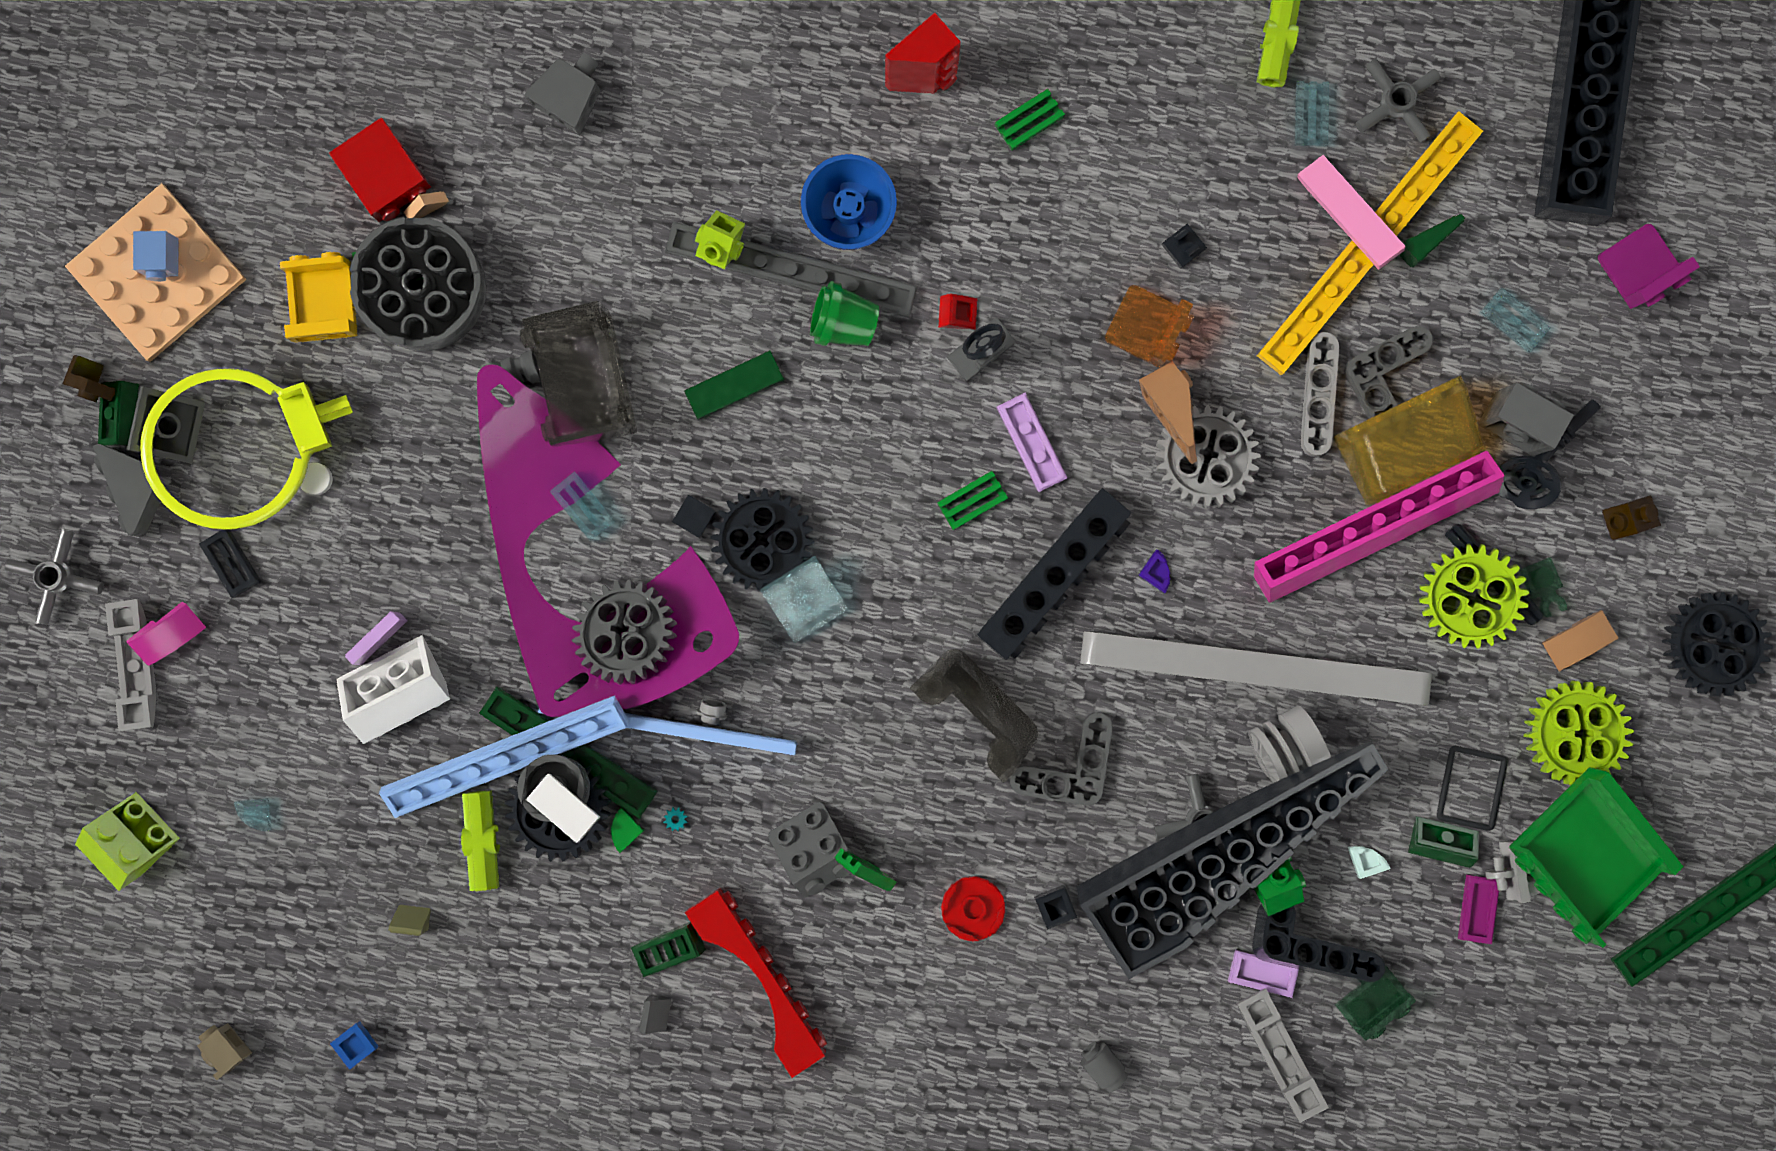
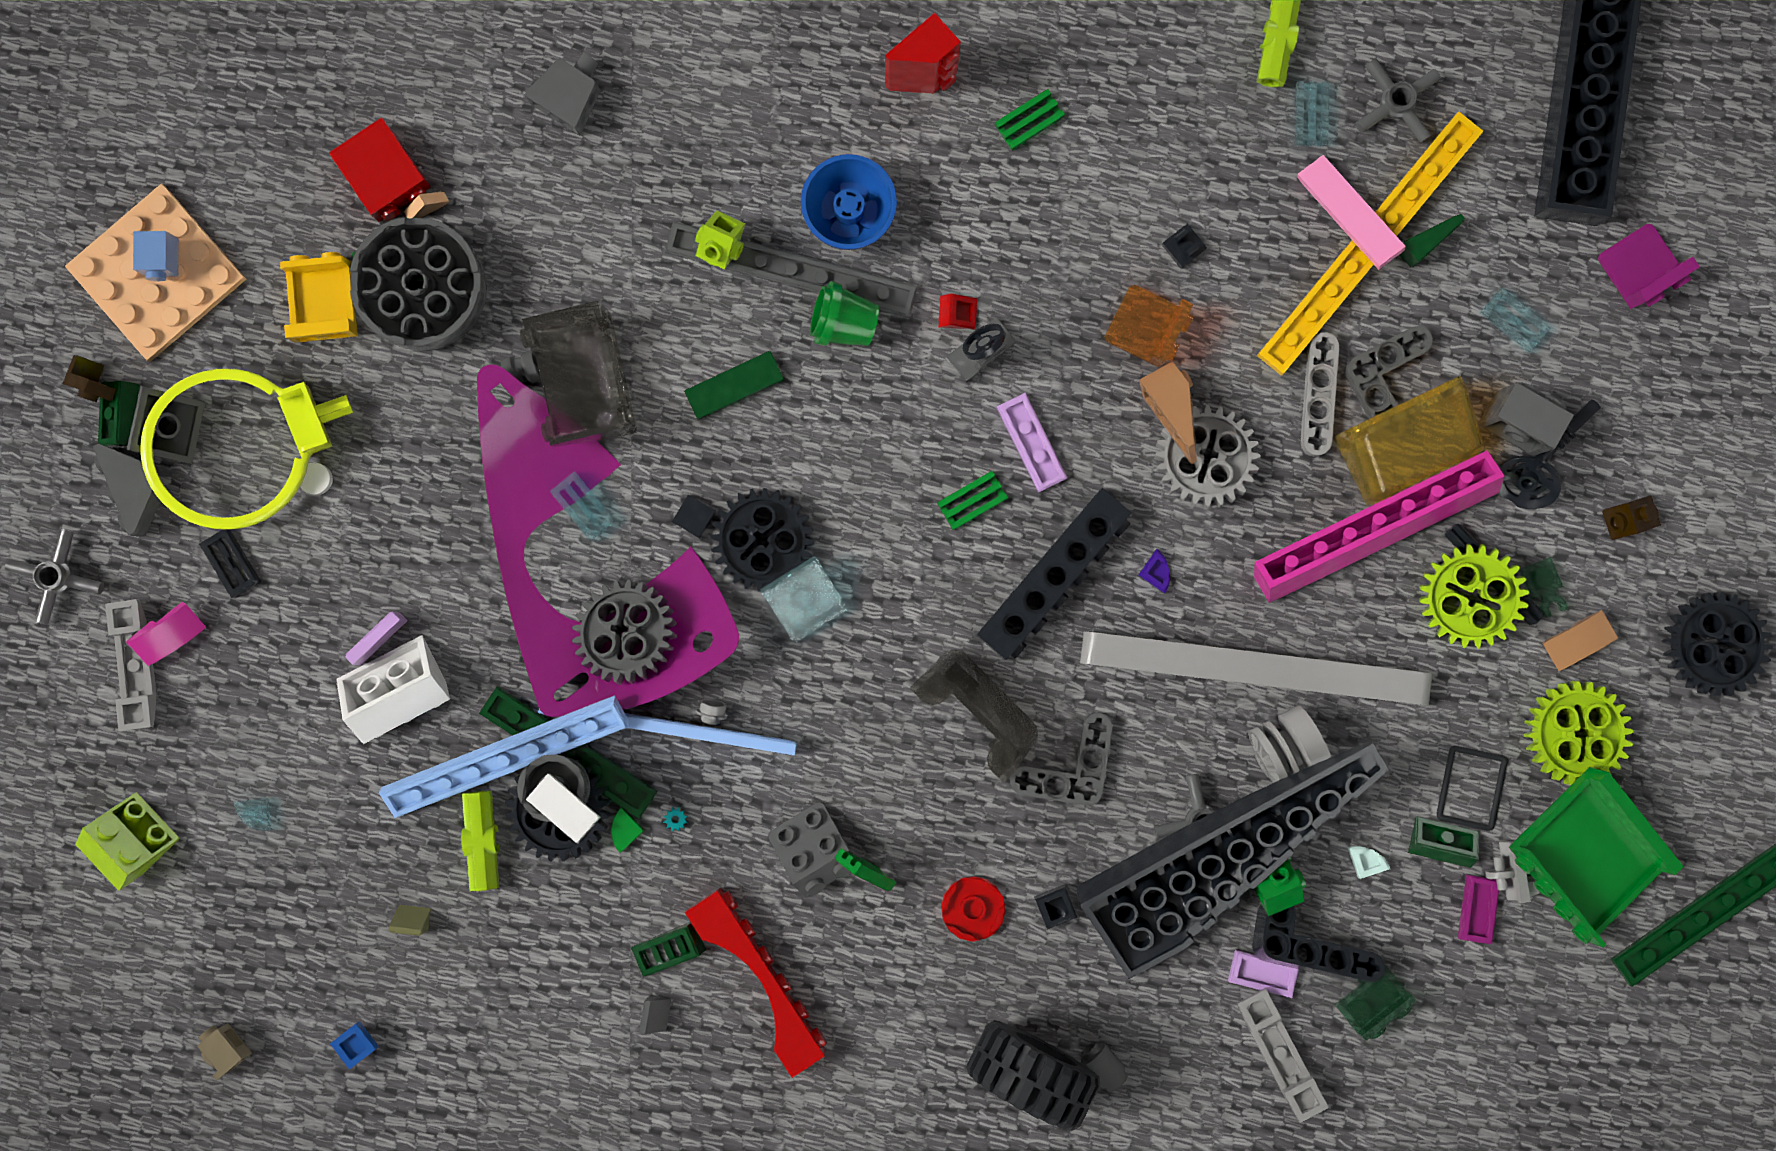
(1033, 1075): none -> black tyre

